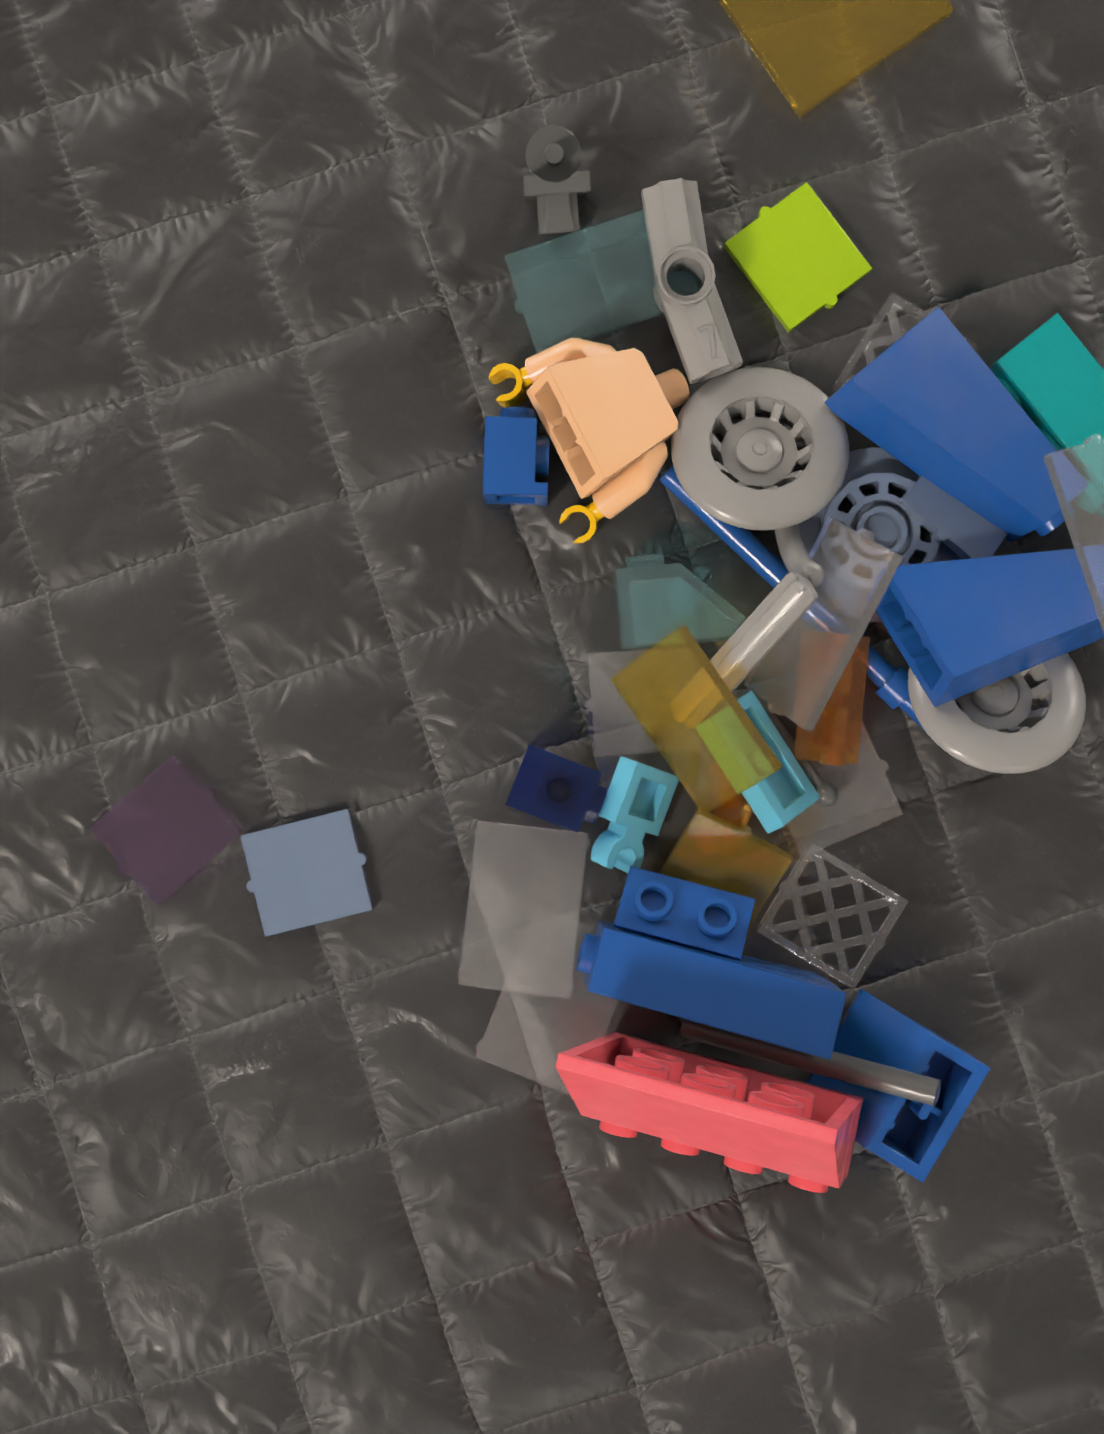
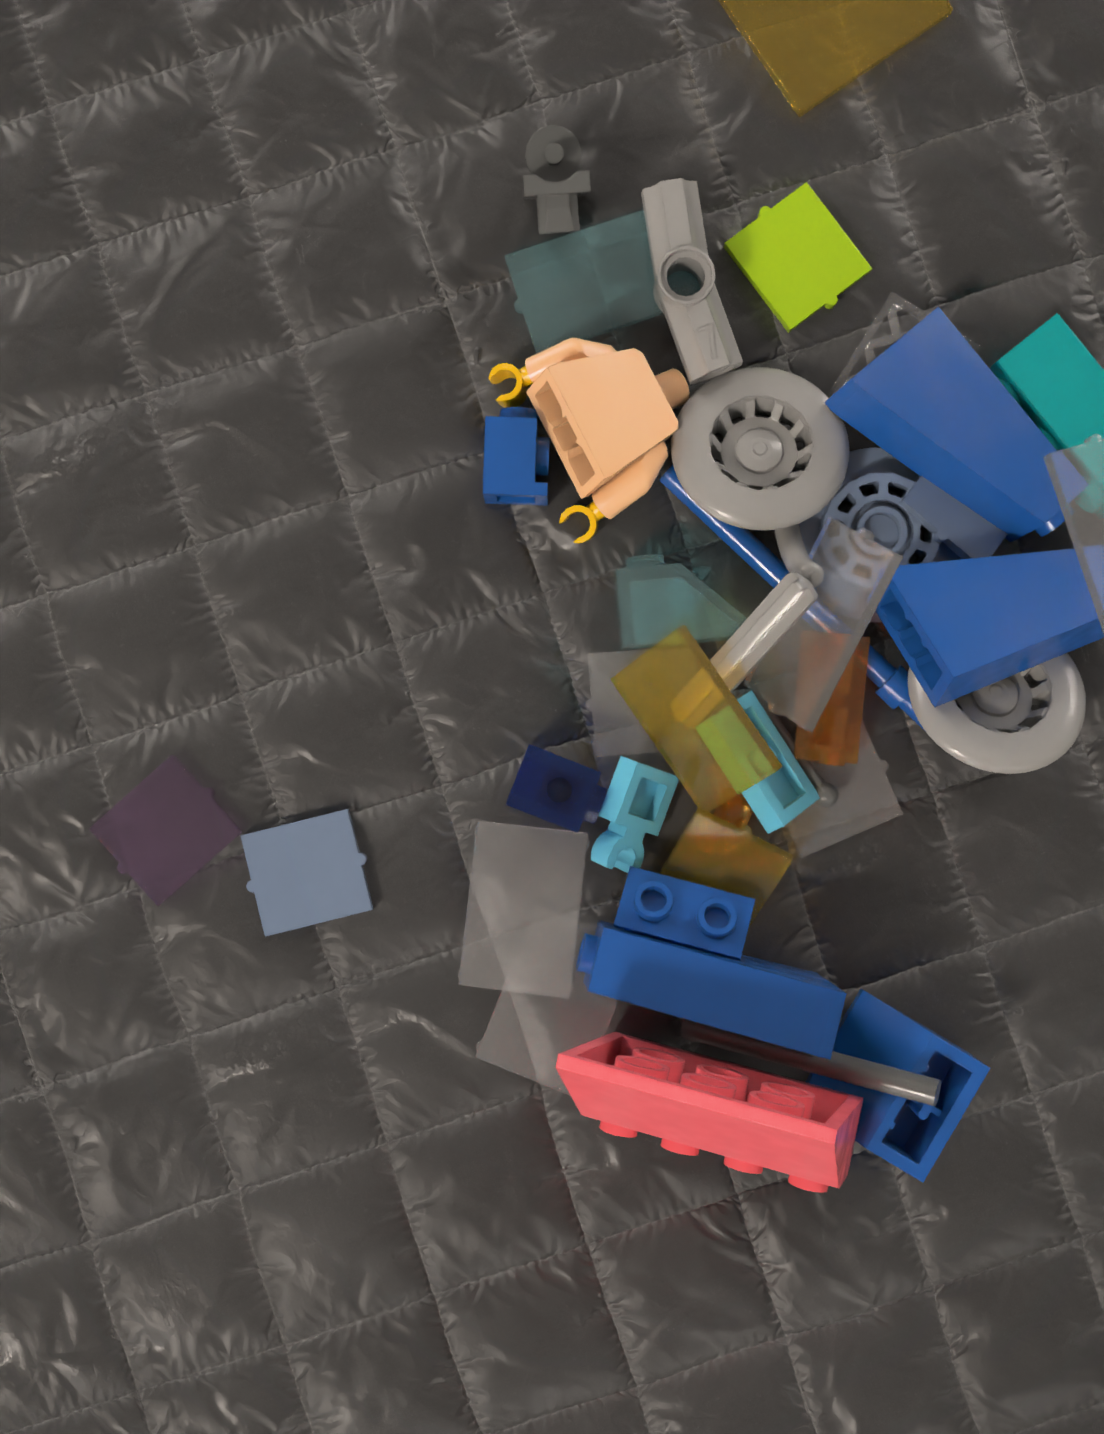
(874, 940): clear window -> none

